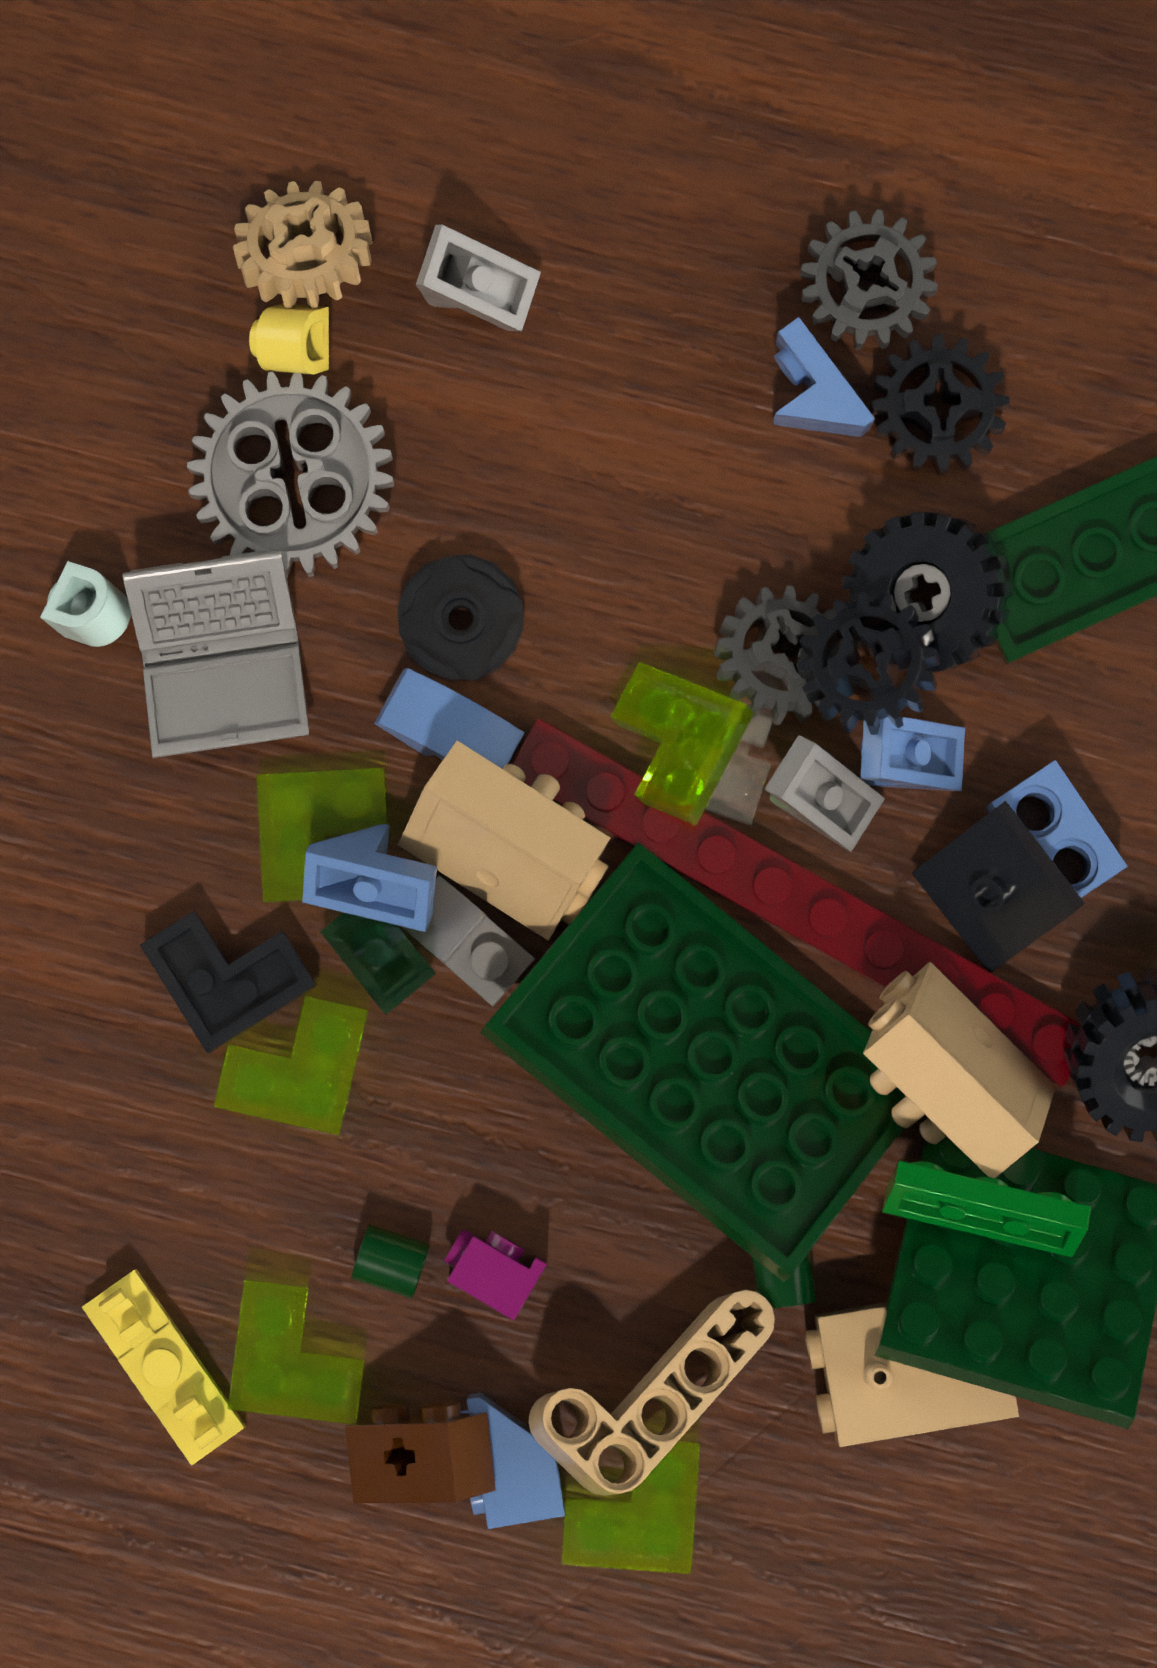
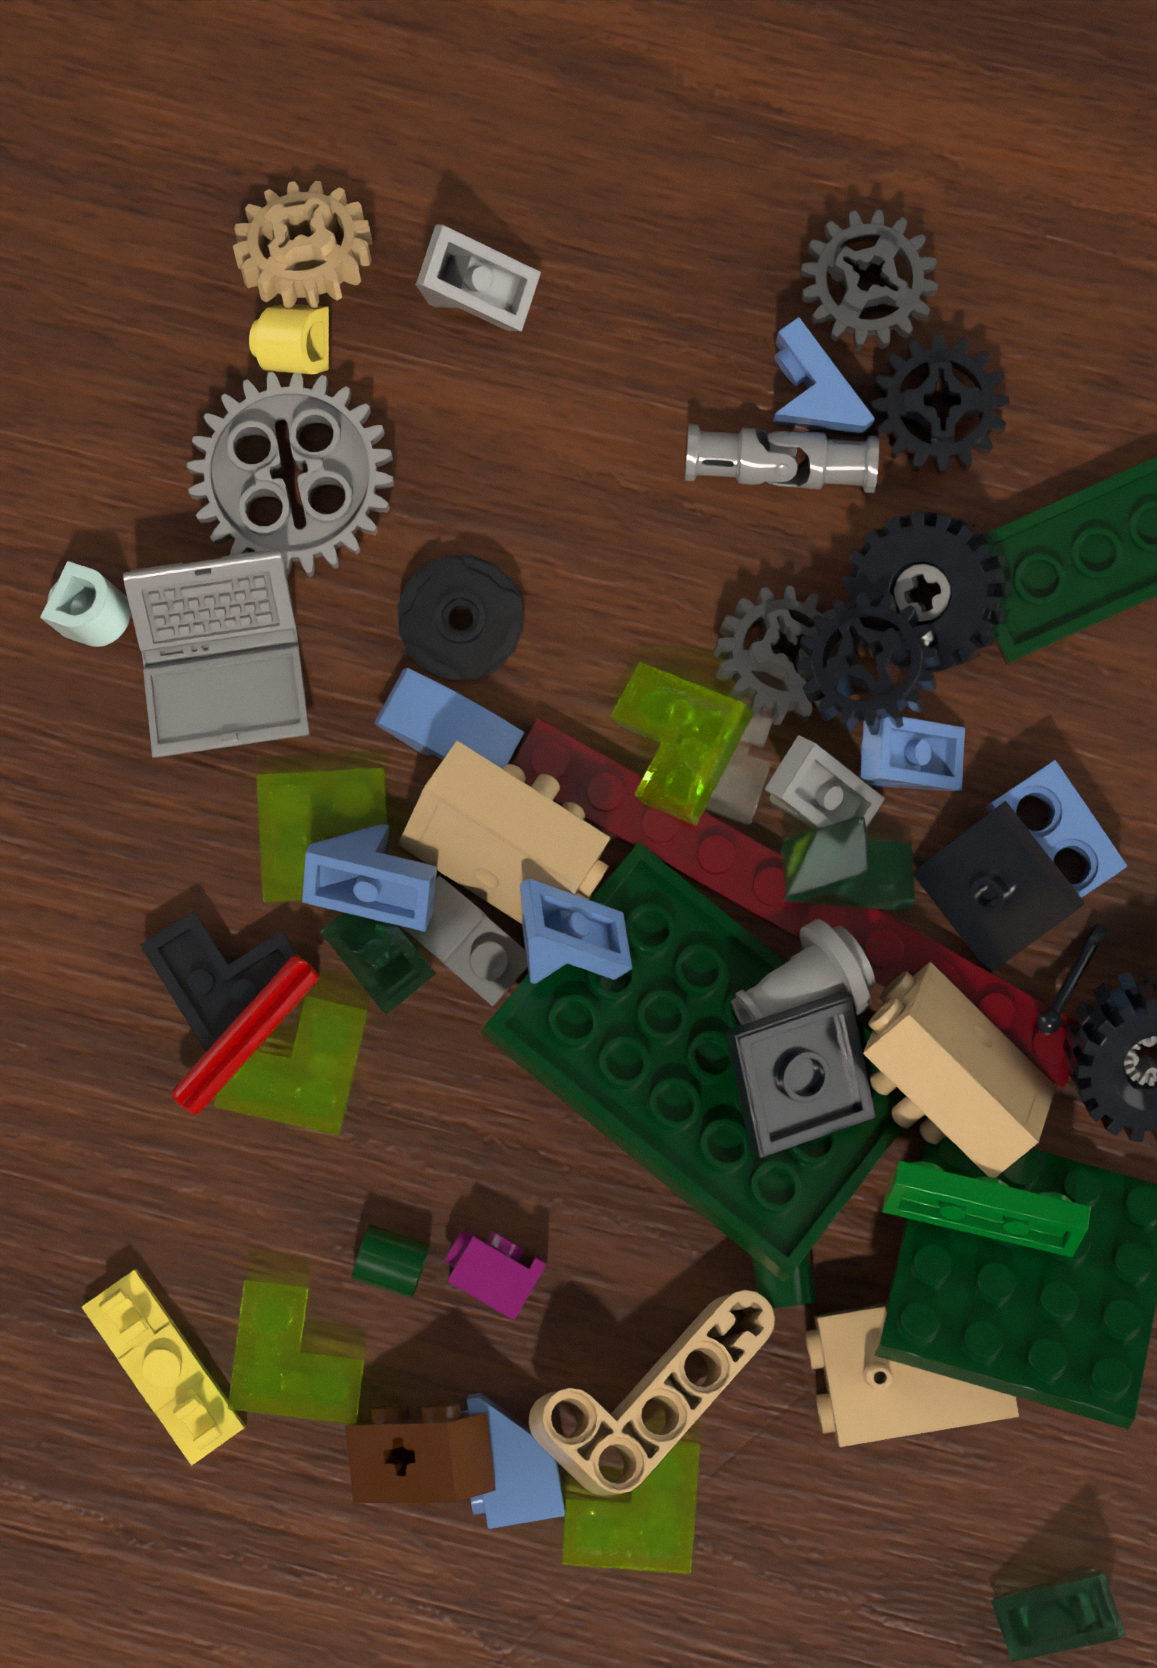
(245, 1035): none -> red axle
(572, 931): none -> medium blue slope
(770, 458): none -> light grey piece
(800, 1074): none -> black plate
(825, 966): none -> light grey piece
(847, 869): none -> clear green slope
(1049, 1020): none -> black hinge
(1058, 1615): none -> clear green slope

